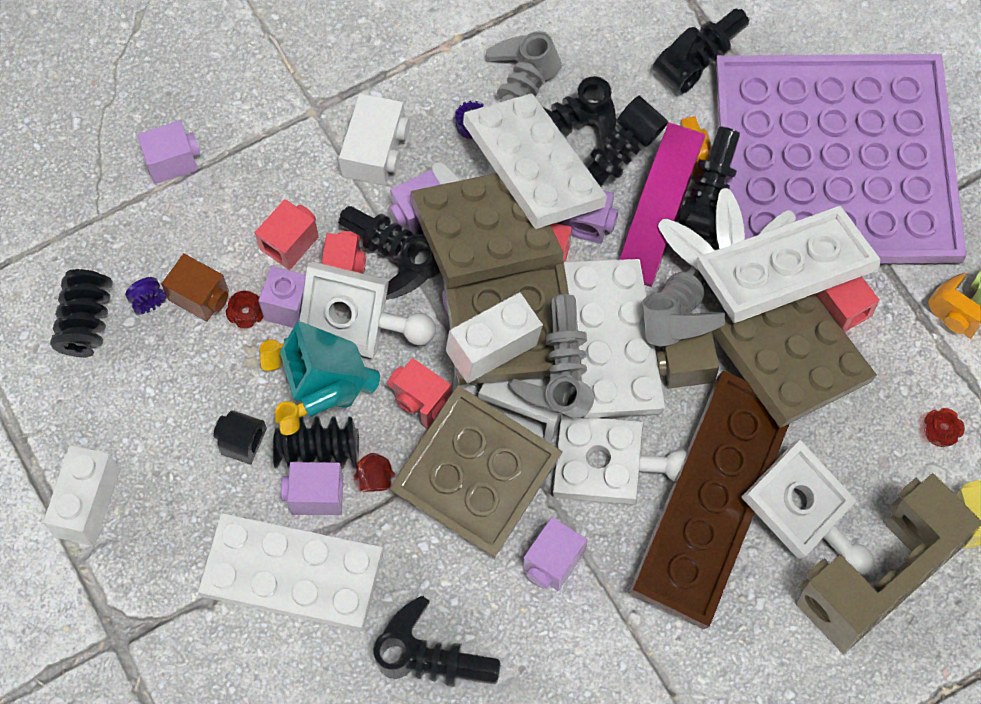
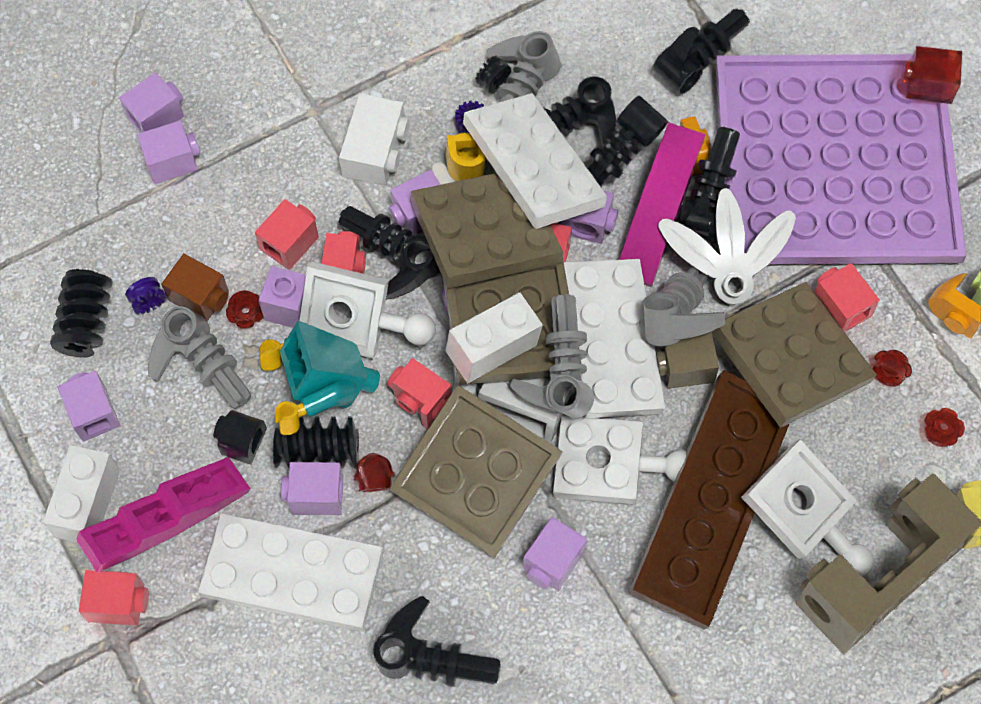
(88, 405): none -> lavender brick
(113, 598): none -> coral brick
(152, 103): none -> lavender brick
(162, 515): none -> dark pink slope
(202, 349): none -> light grey piece
(464, 157): none -> yellow plate
(493, 74): none -> black bush
(787, 264): white plate -> none
(891, 367): none -> clear red plate
(932, 74): none -> clear red brick

